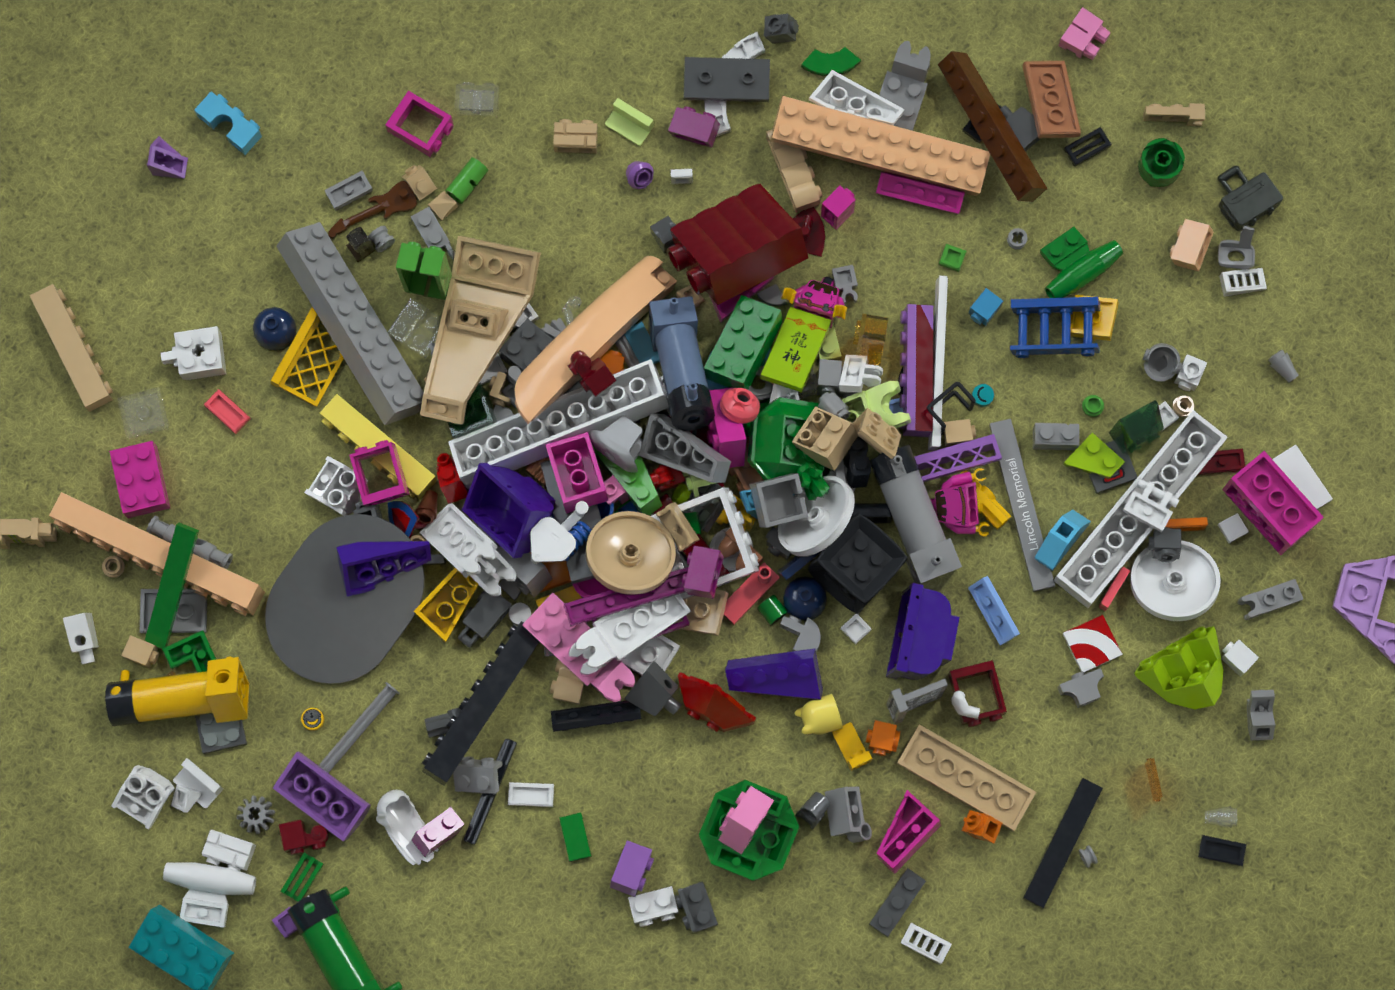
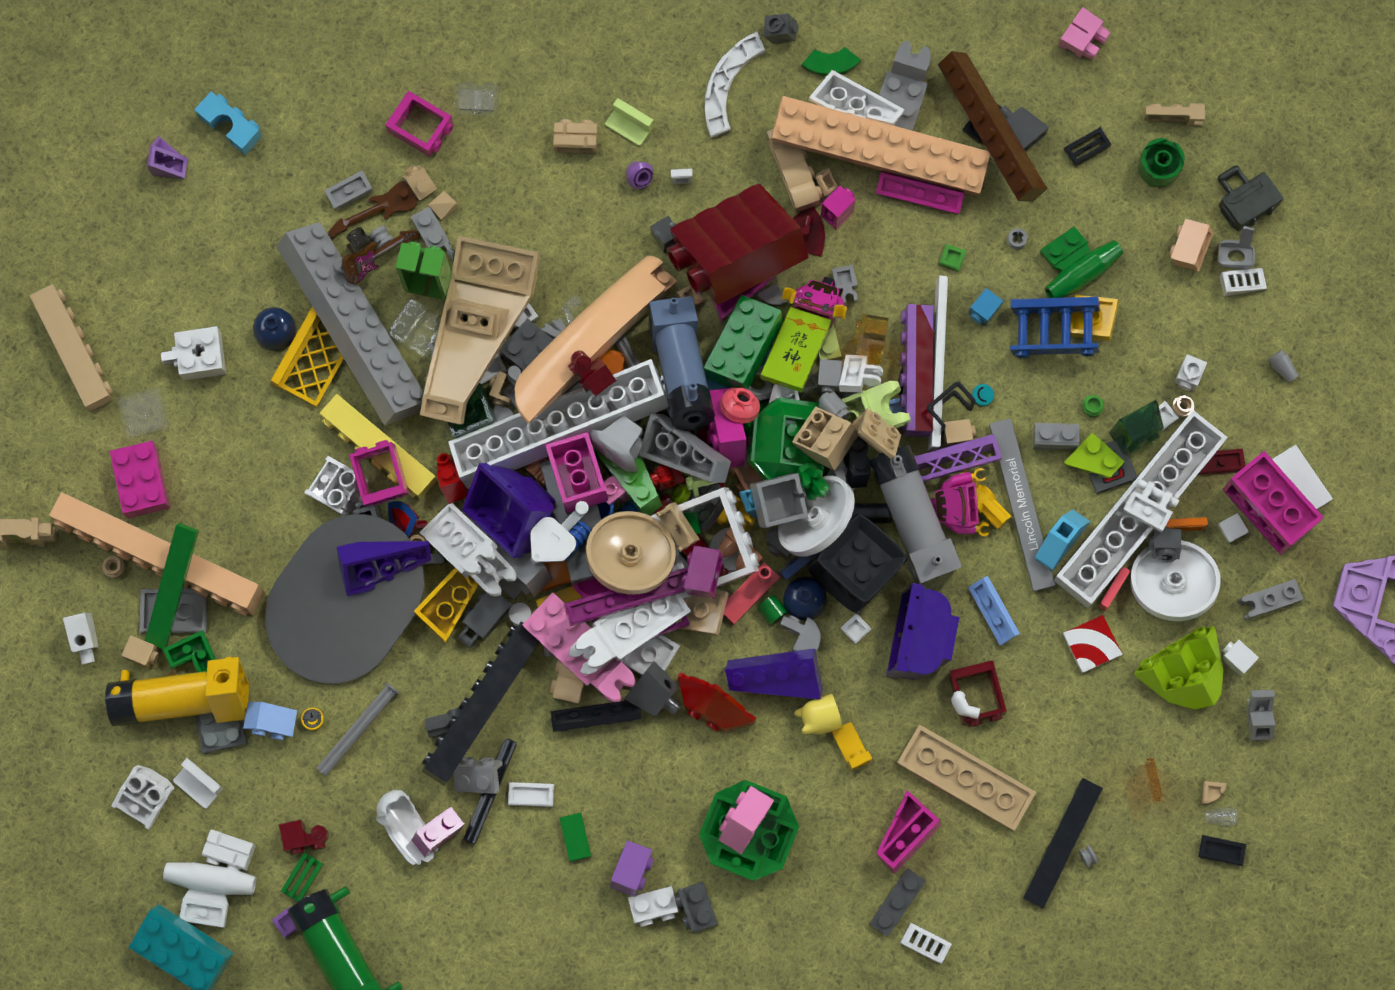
(184, 798): white slope -> none
(202, 548): light grey piece -> none
(227, 411): coral tile -> none
(263, 814): light grey gear -> none
(270, 719): none -> light blue brick
(322, 796): medium lavender brick -> none
(359, 264): none -> reddish brown piece
(427, 507): copper cone -> none
(466, 180): bright green pin -> none
(641, 343): medium azure tile -> none
(694, 126): magenta brick -> none
(726, 79): dark grey plate -> none
(814, 809): dark grey piece -> none
(826, 181): none -> tan slope
(846, 814): light grey hinge -> none
(883, 738): orange brick -> none
(900, 704): light grey fence -> none
(977, 825): orange brick -> none
(1051, 99): nougat tile -> none
(1082, 687): light grey brick -> none
(1162, 362): light grey cap -> none
(1212, 791): none -> tan tile

